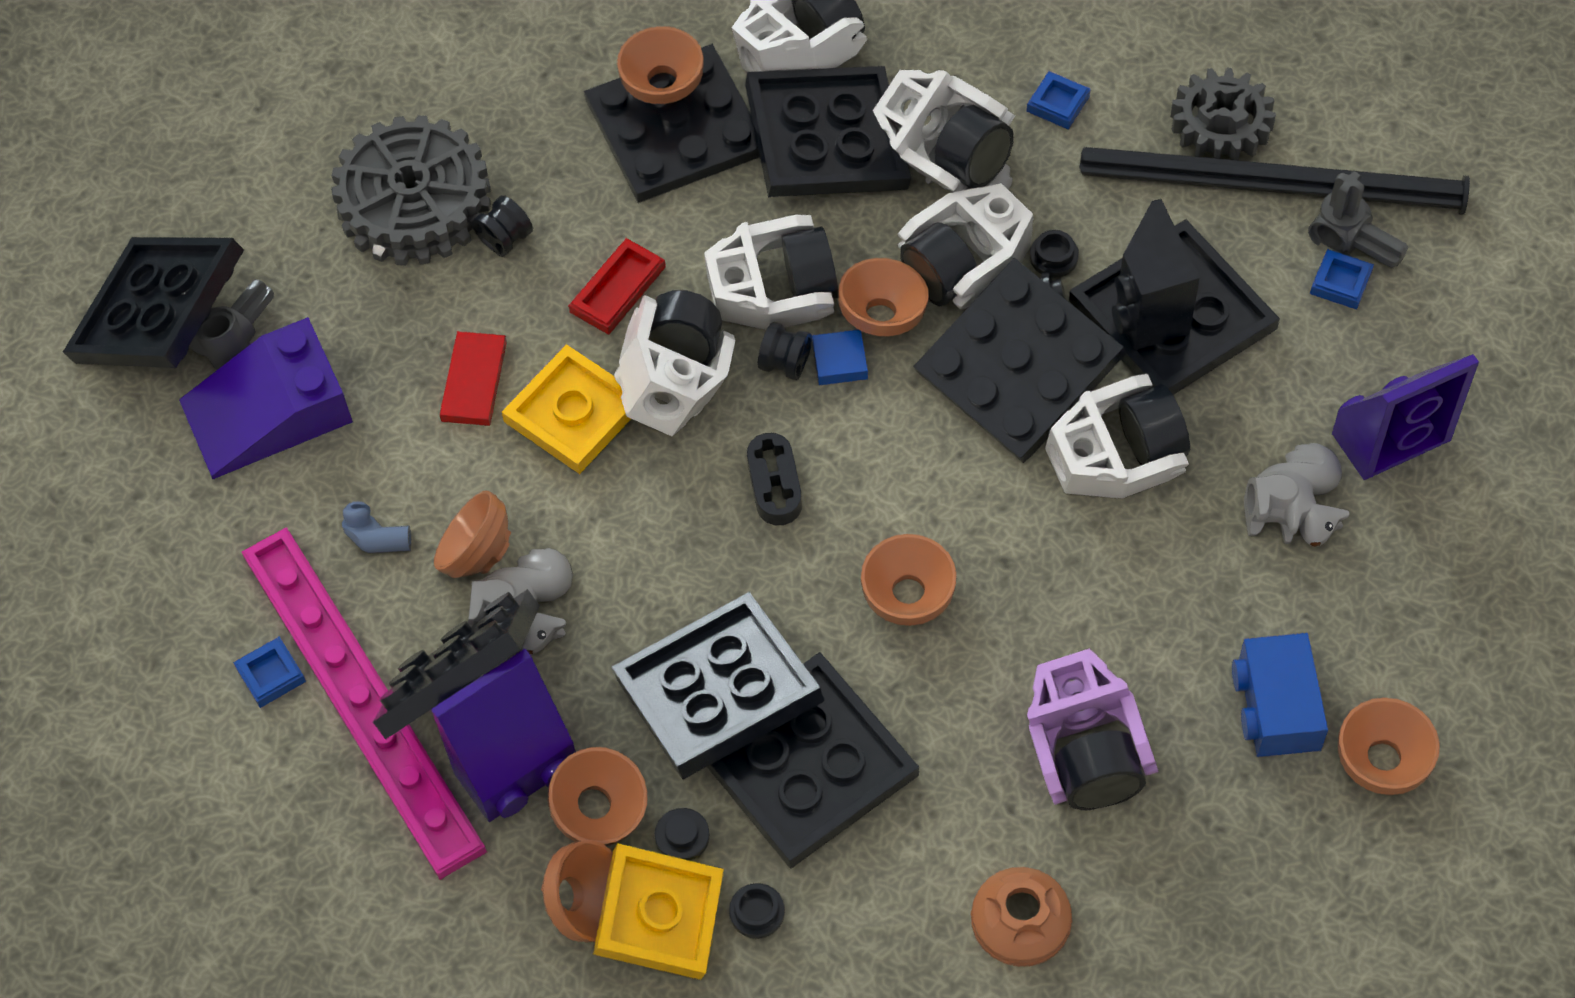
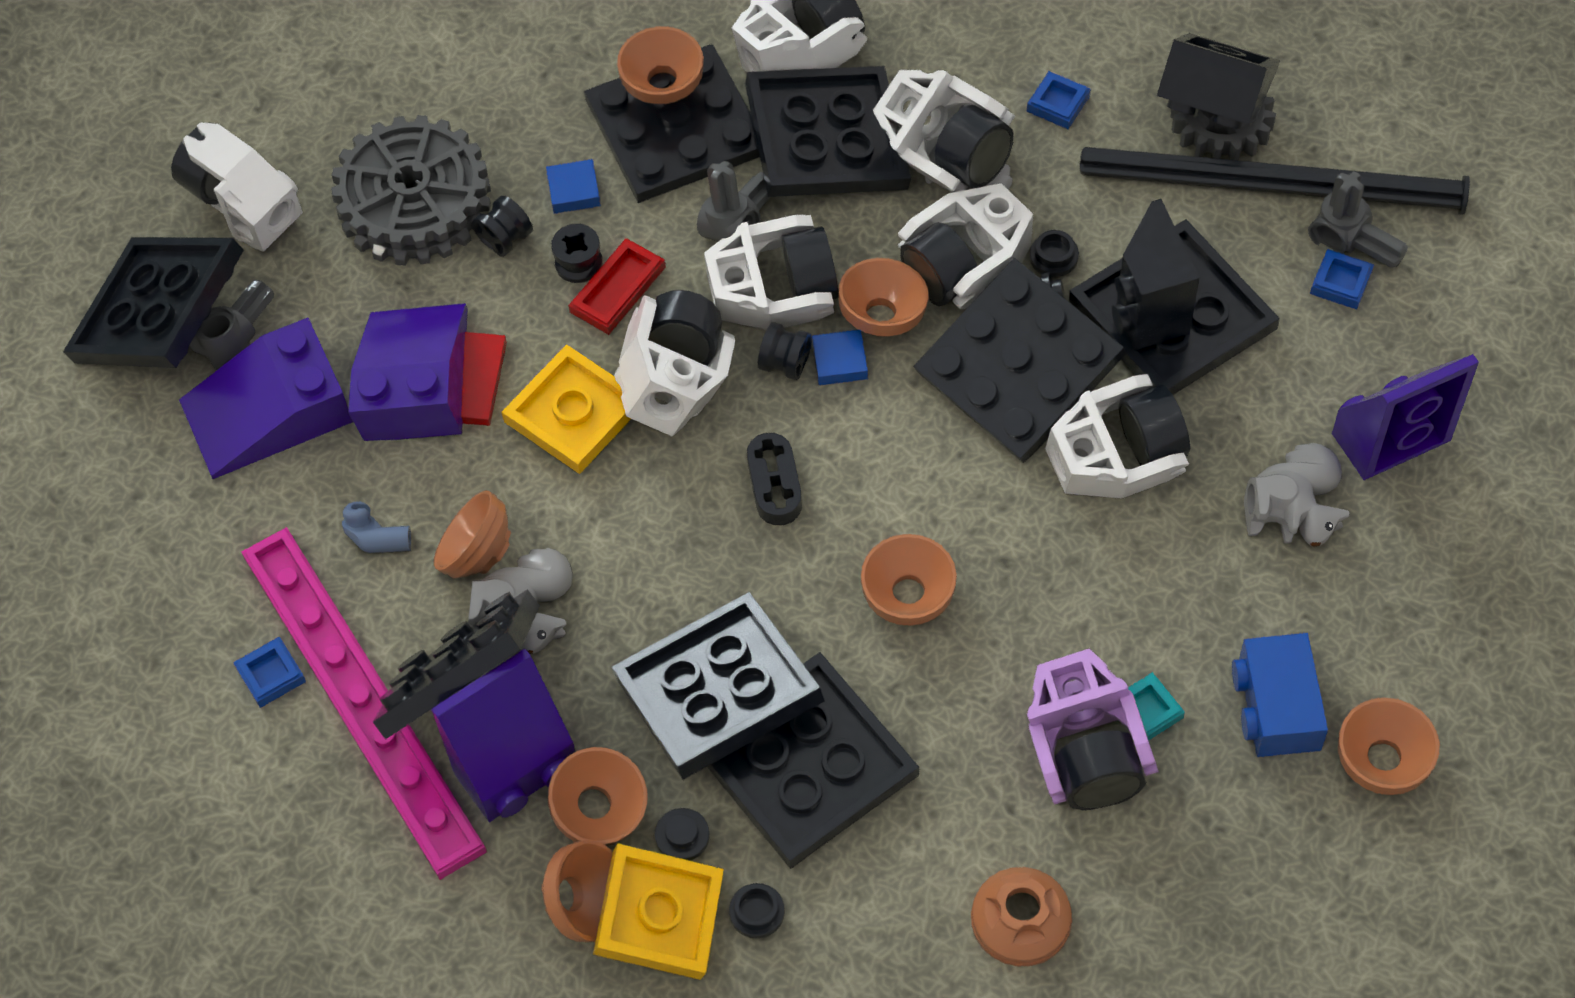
(238, 183): none -> white piece
(409, 374): none -> dark purple slope
(573, 186): none -> blue tile
(579, 265): none -> black wheel
(728, 207): none -> dark grey axle
(1155, 705): none -> teal tile
(1216, 80): none -> black slope

